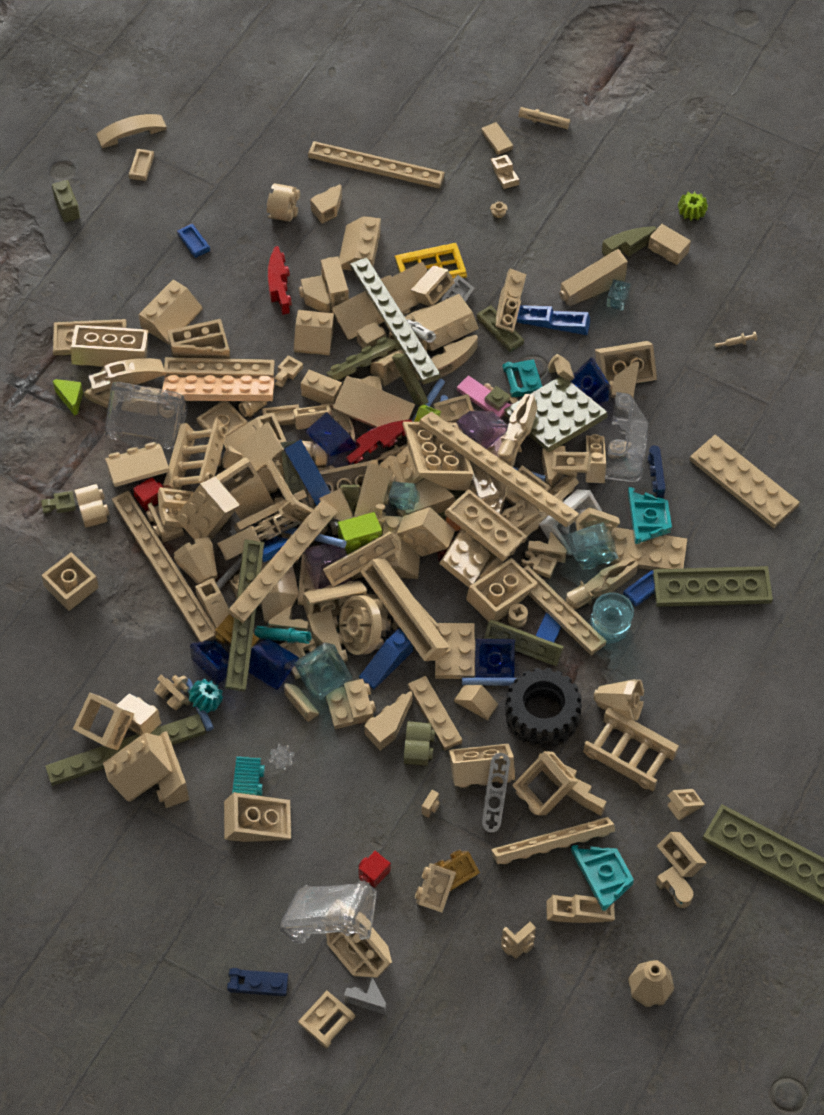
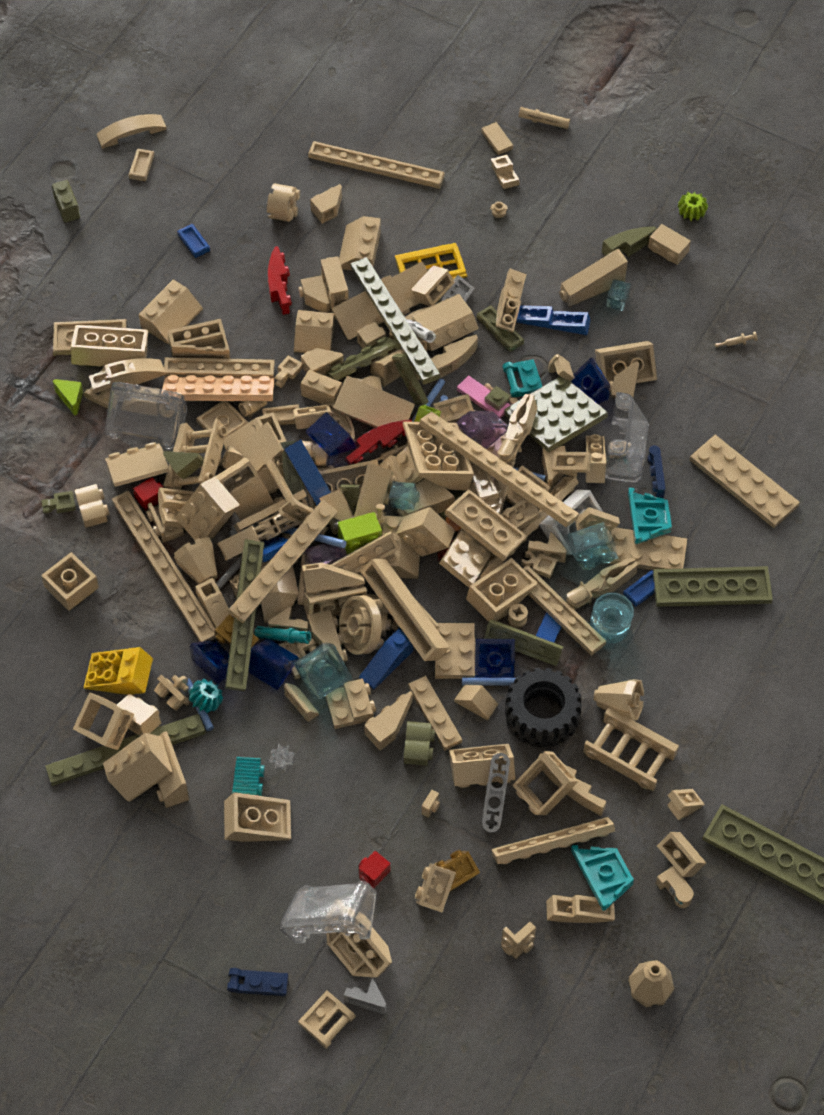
(119, 671): none -> yellow slope
(183, 462): none -> olive slope
(321, 360): none -> tan slope
(327, 577): none -> tan slope

